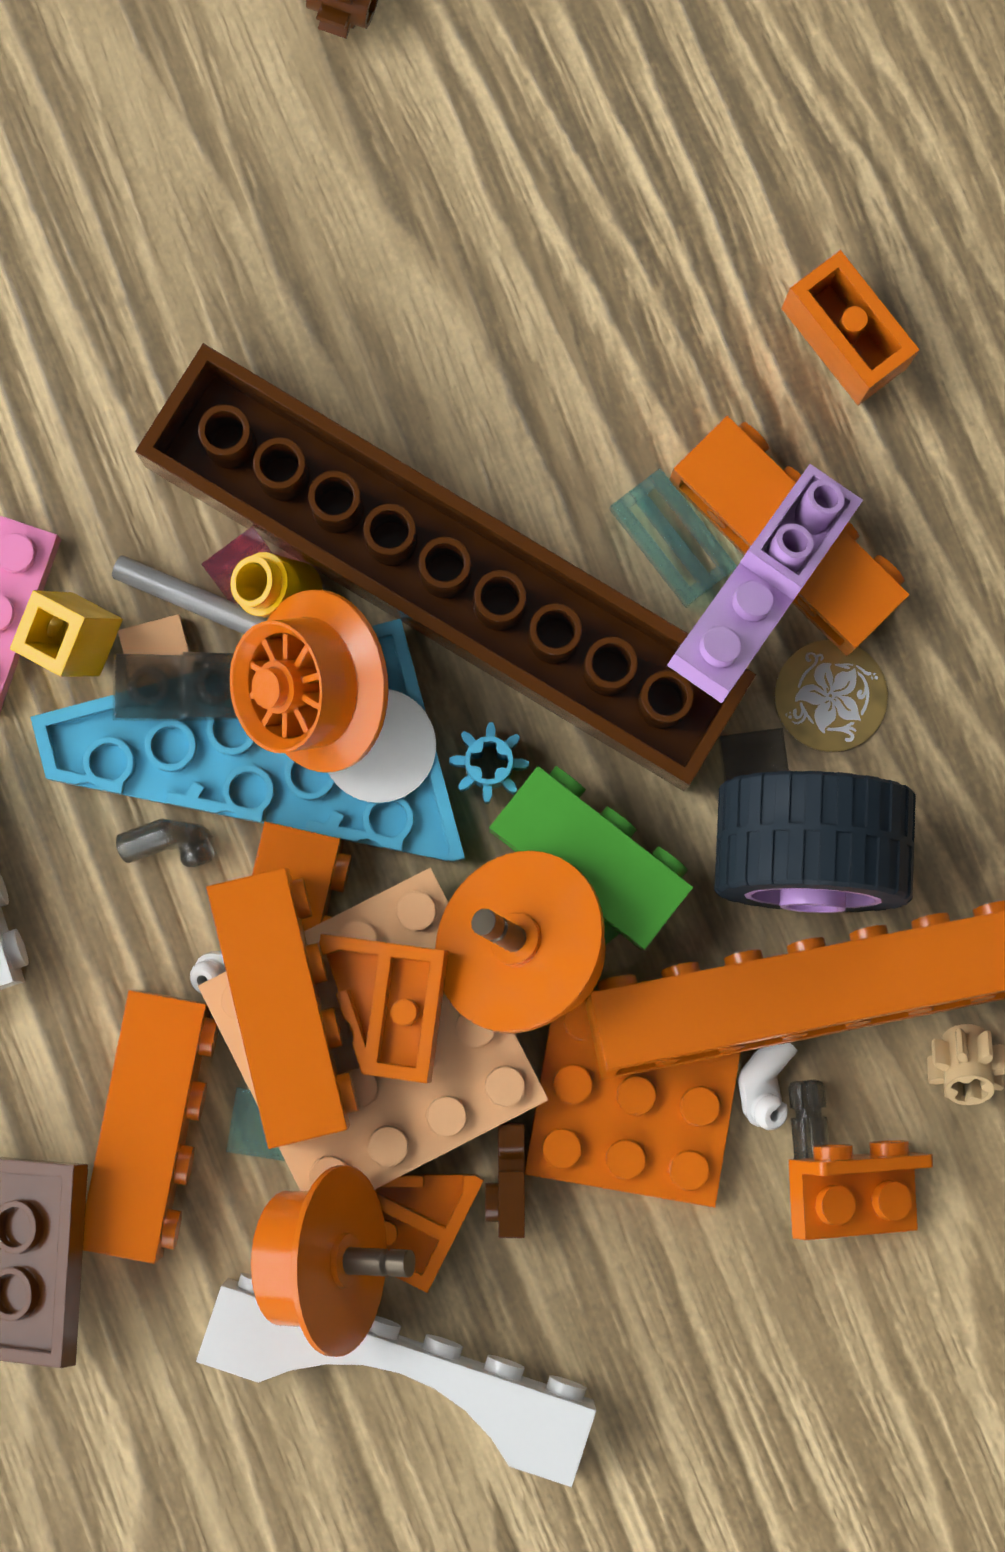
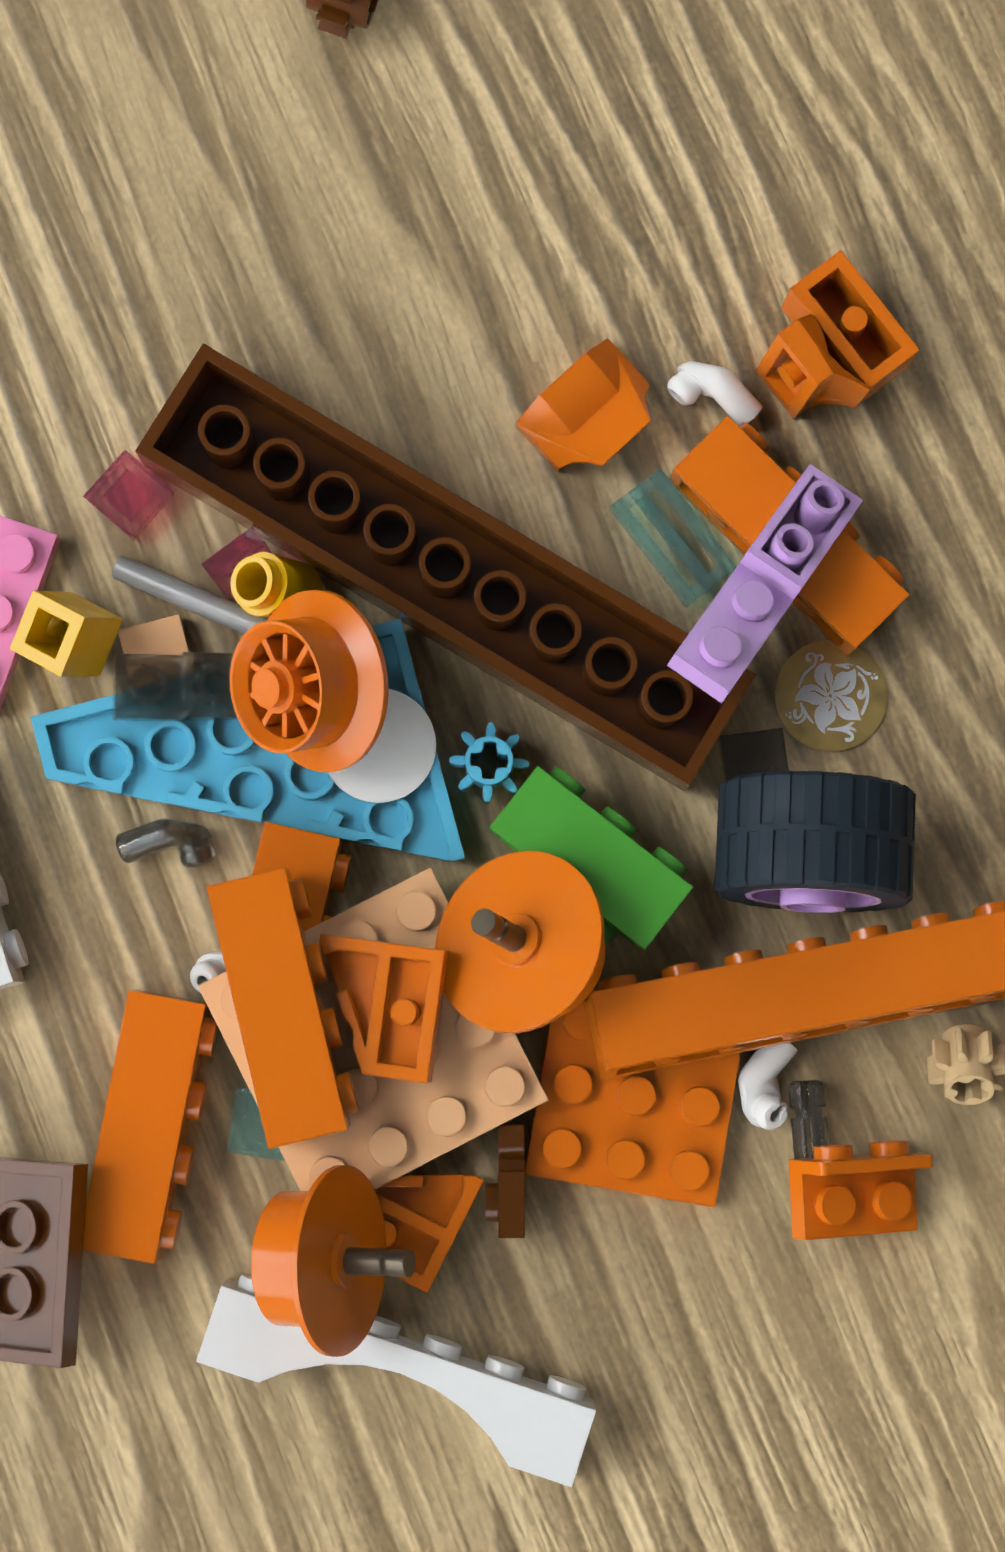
(128, 495): none -> clear pink tile
(588, 410): none -> orange slope
(717, 383): none -> white arm
(804, 372): none -> orange slope

